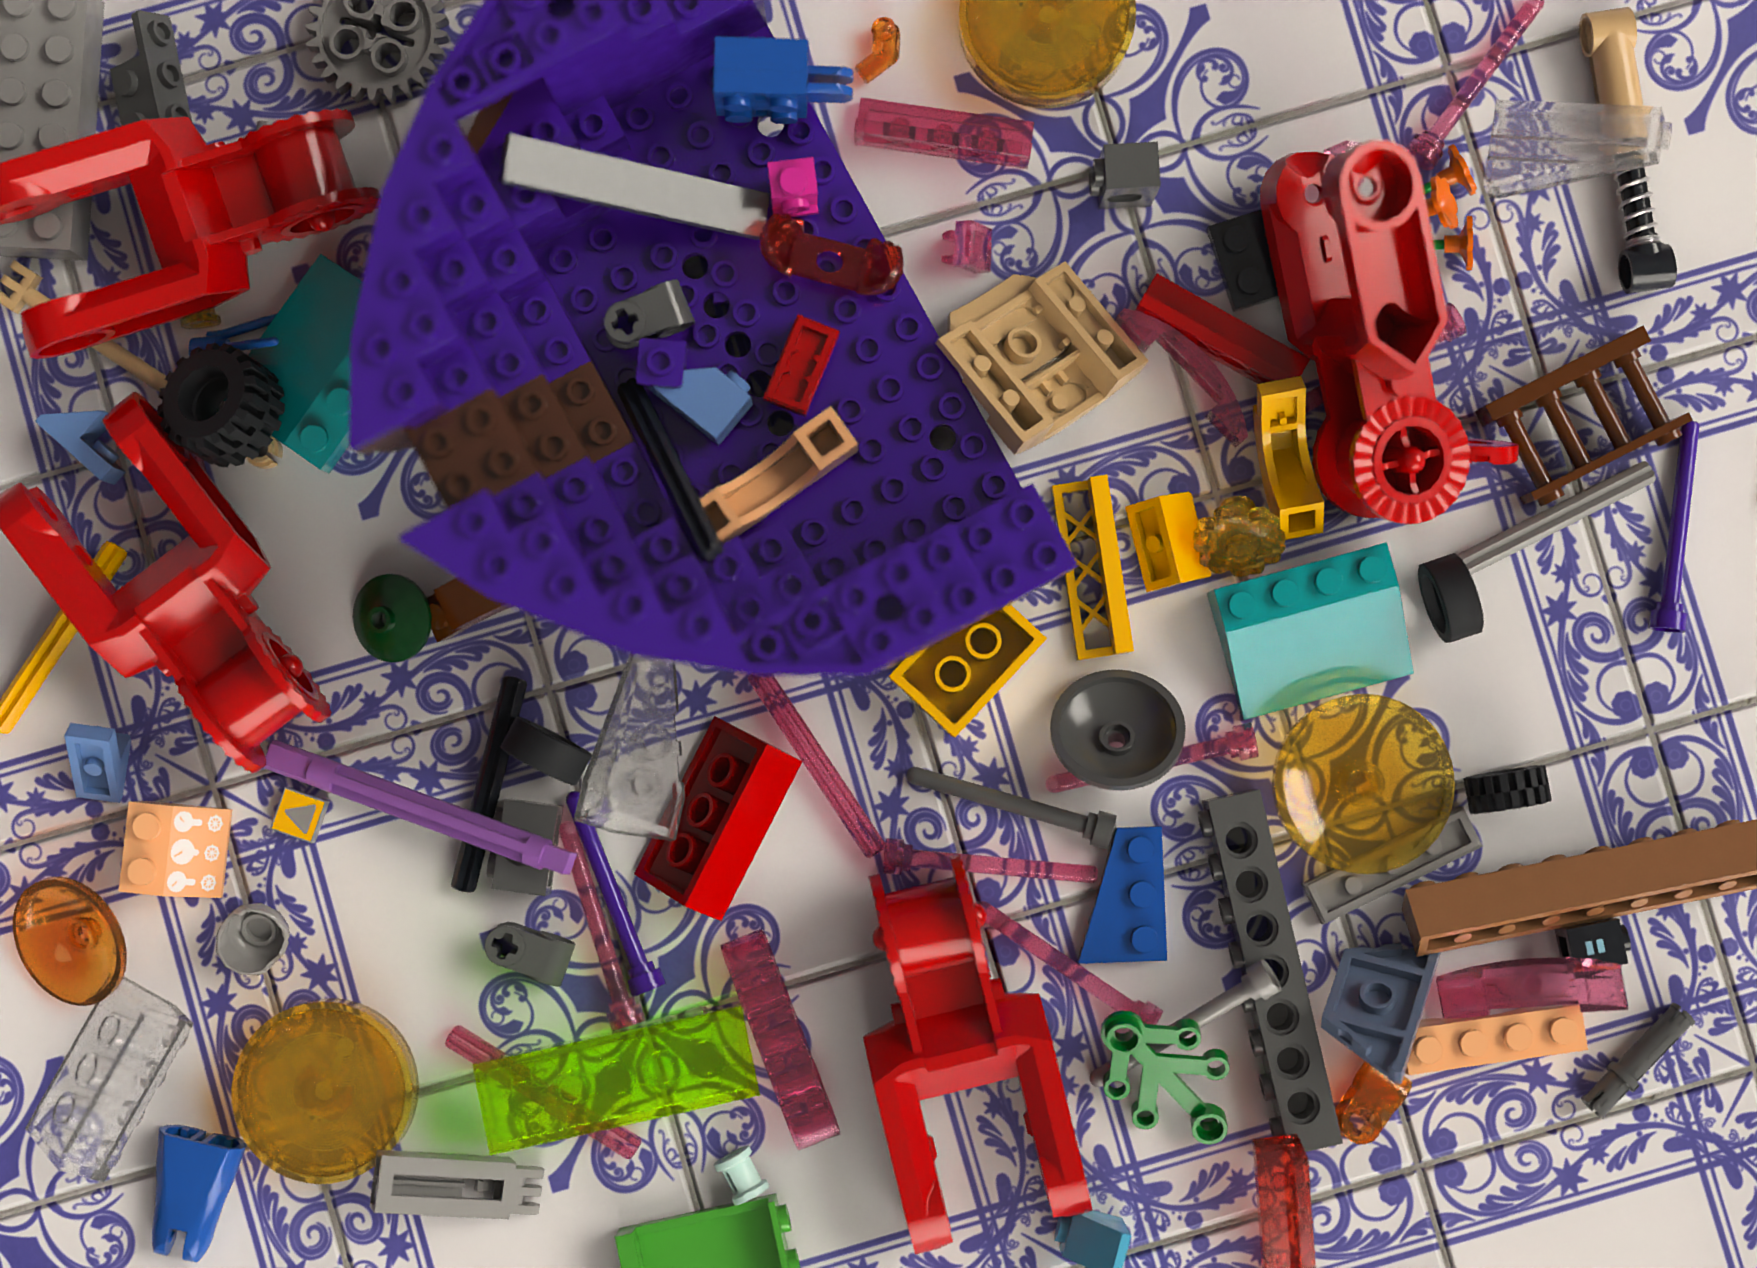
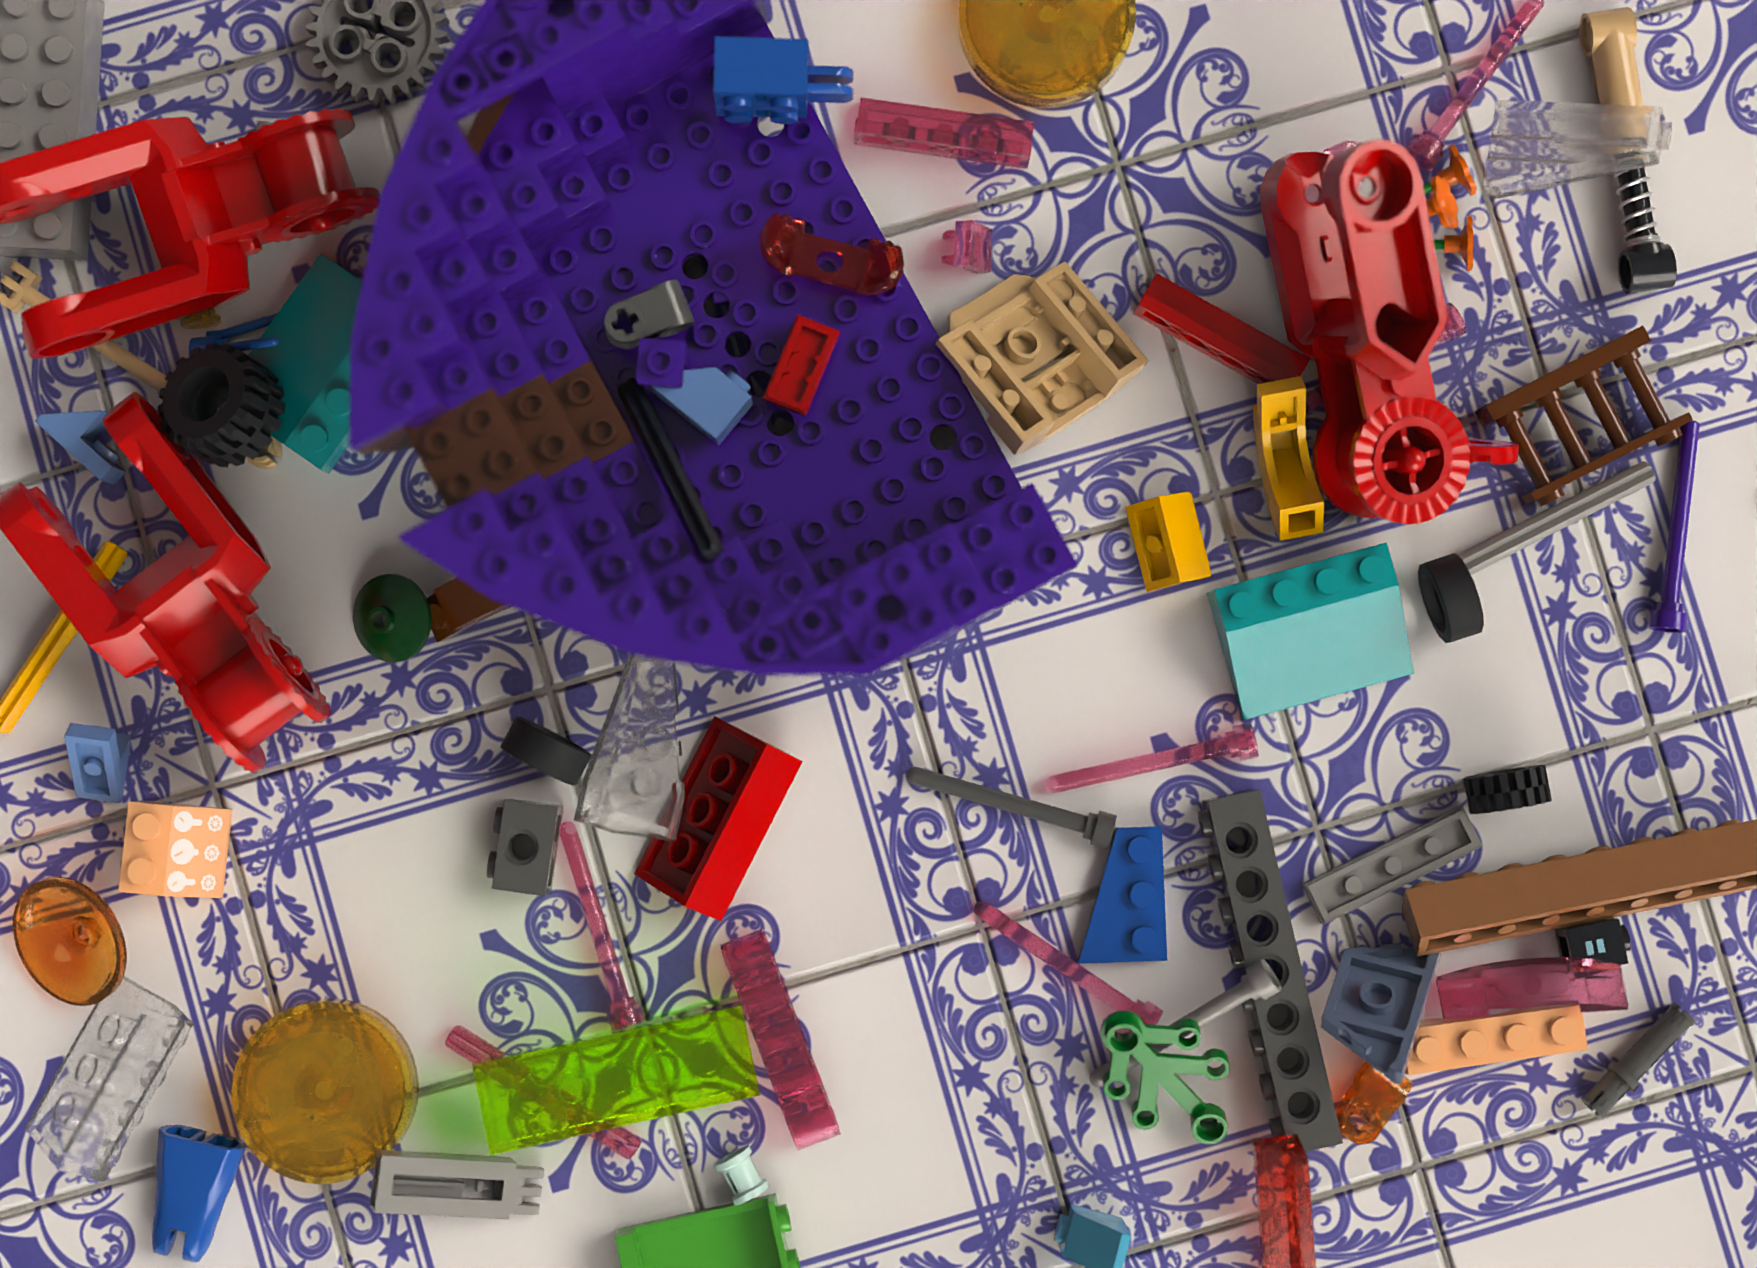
(152, 81): dark grey bracket -> none
(252, 939): light grey hair -> none
(299, 815): tile -> none
(418, 808): medium lavender piece -> none
(489, 778): black axle -> none
(538, 956): dark grey piece -> none
(632, 187): tile -> none
(642, 973): dark purple piece -> none
(780, 476): light nougat arch -> none
(793, 187): dark pink brick -> none
(818, 764): clear pink axle -> none
(884, 52): clear orange arm -> none
(902, 857): clear pink piece -> none
(954, 1036): red arm -> none
(968, 668): yellow brick -> none
(1109, 567): yellow fence -> none
(1117, 709): dark grey dish -> none
(1126, 175): dark grey brick -> none
(1147, 330): clear pink slope -> none
(1239, 538): clear yellow plant -> none
(1244, 260): black plate -> none
(1363, 783): clear yellow dish -> none

